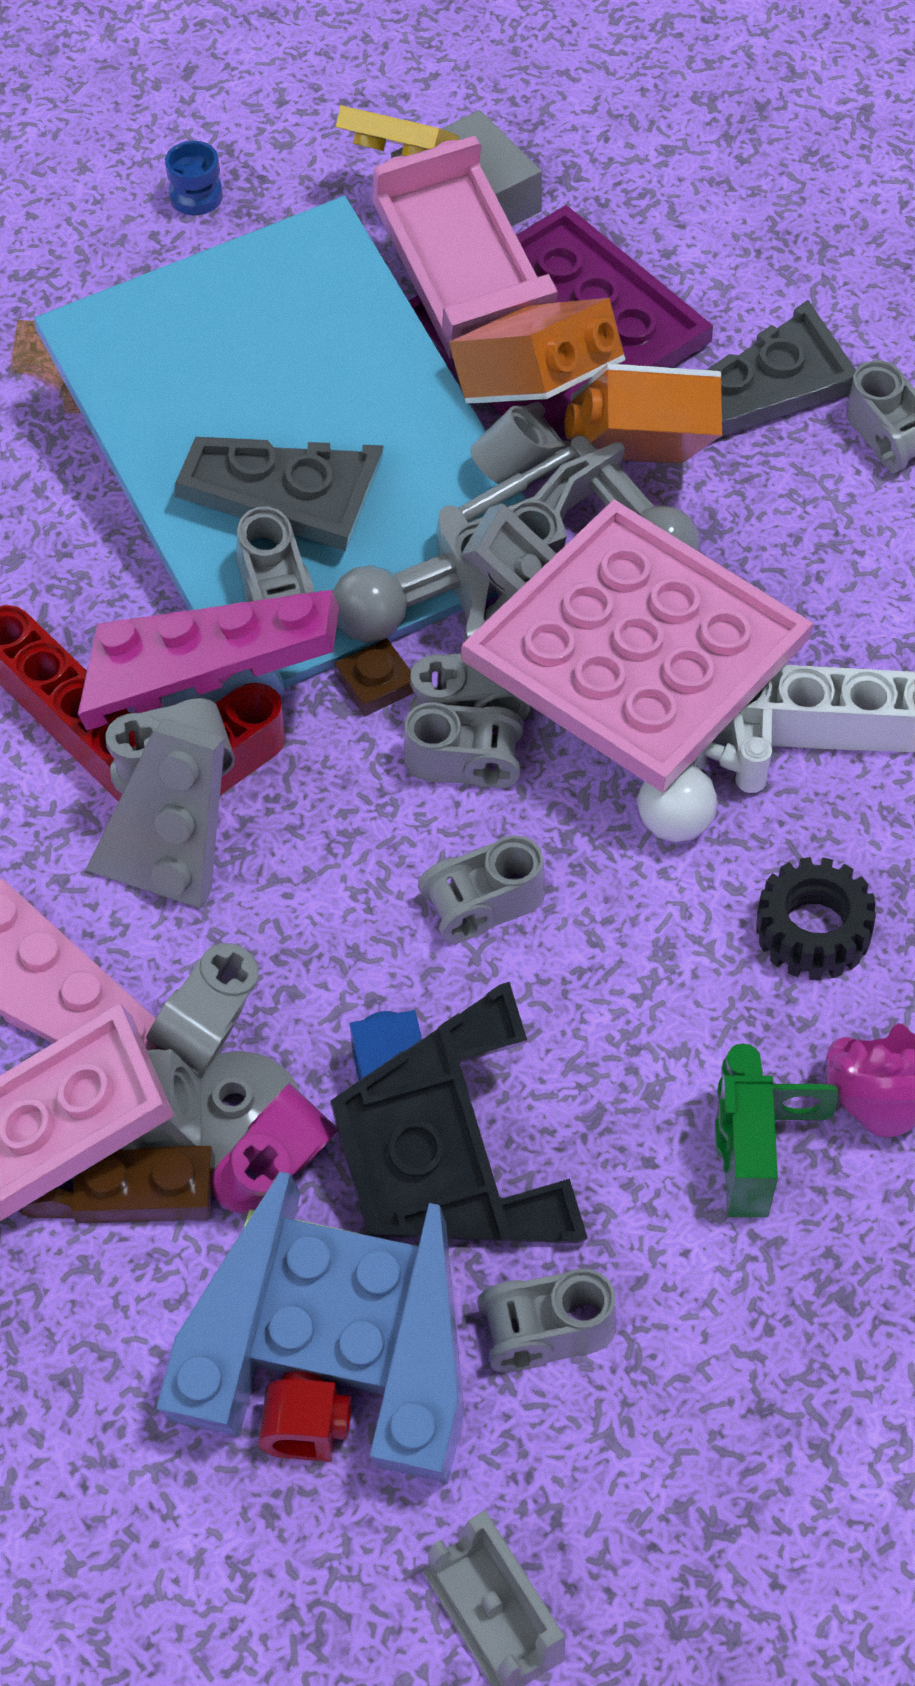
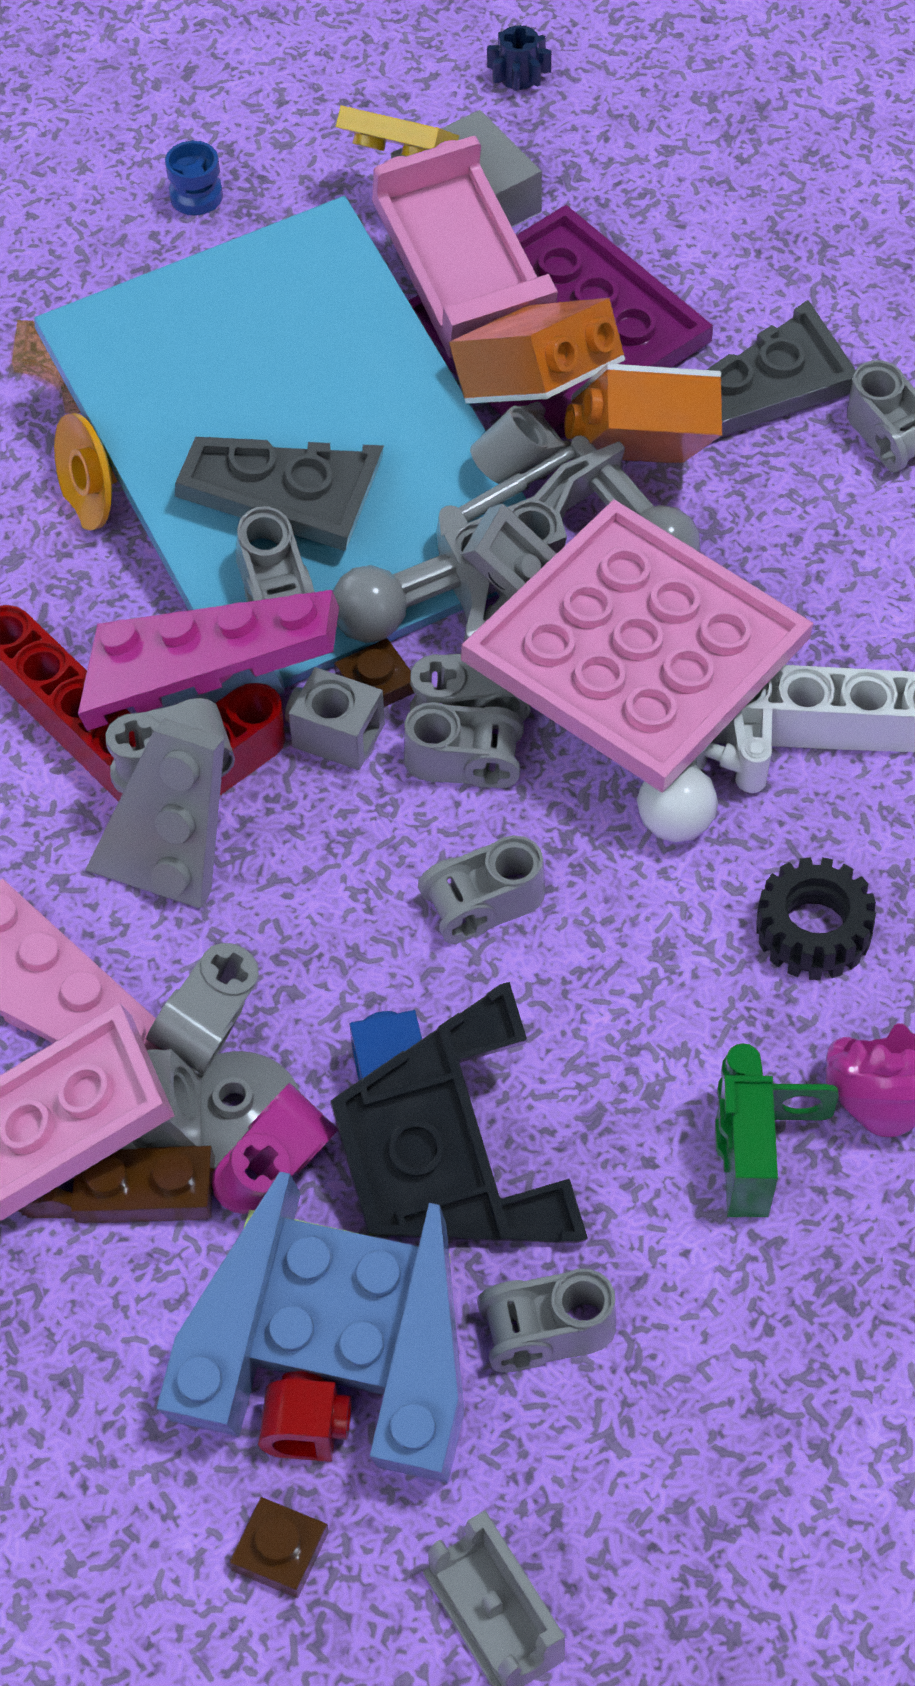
(83, 470): none -> light orange dish
(279, 1547): none -> reddish brown plate
(335, 718): none -> light grey brick
(519, 58): none -> dark blue gear

